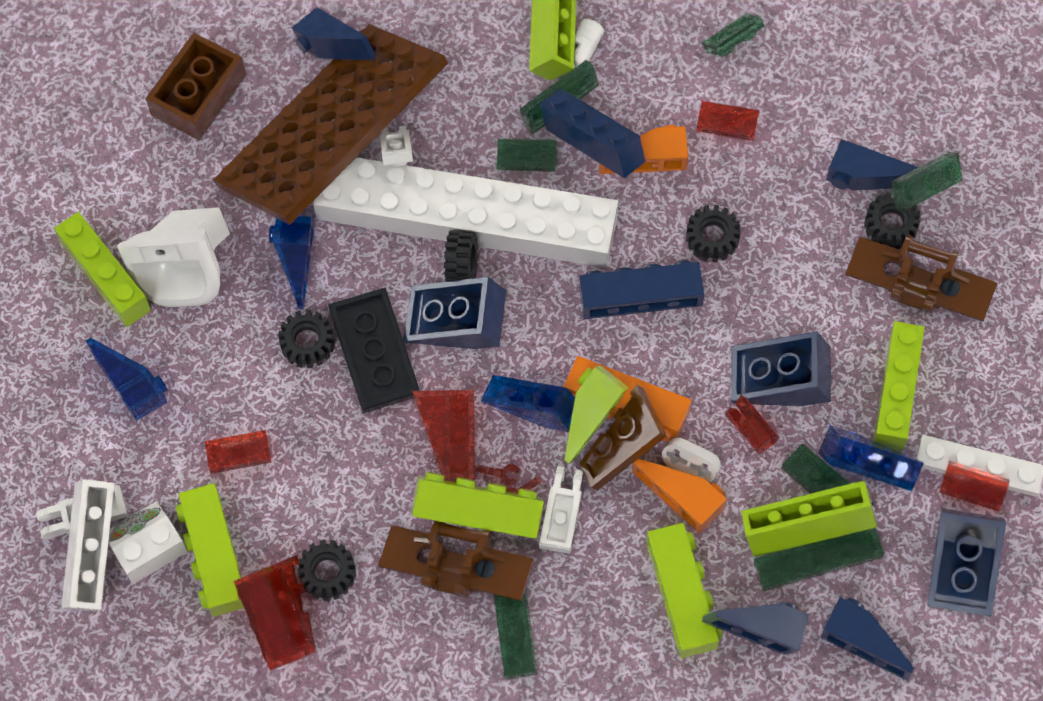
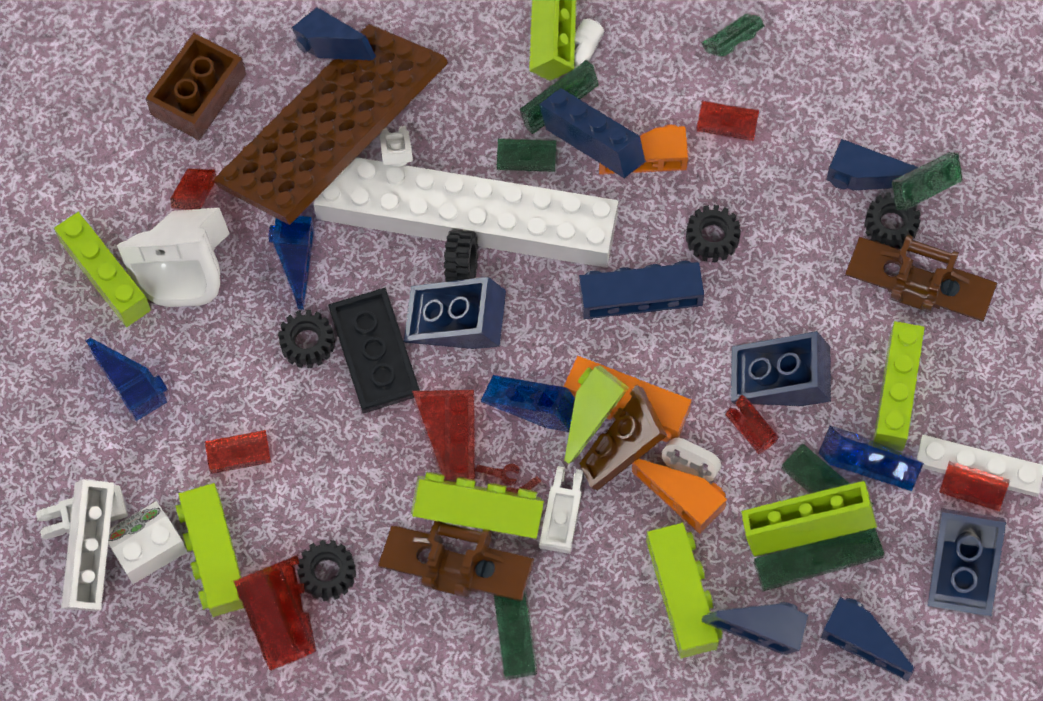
(193, 189): none -> clear red plate

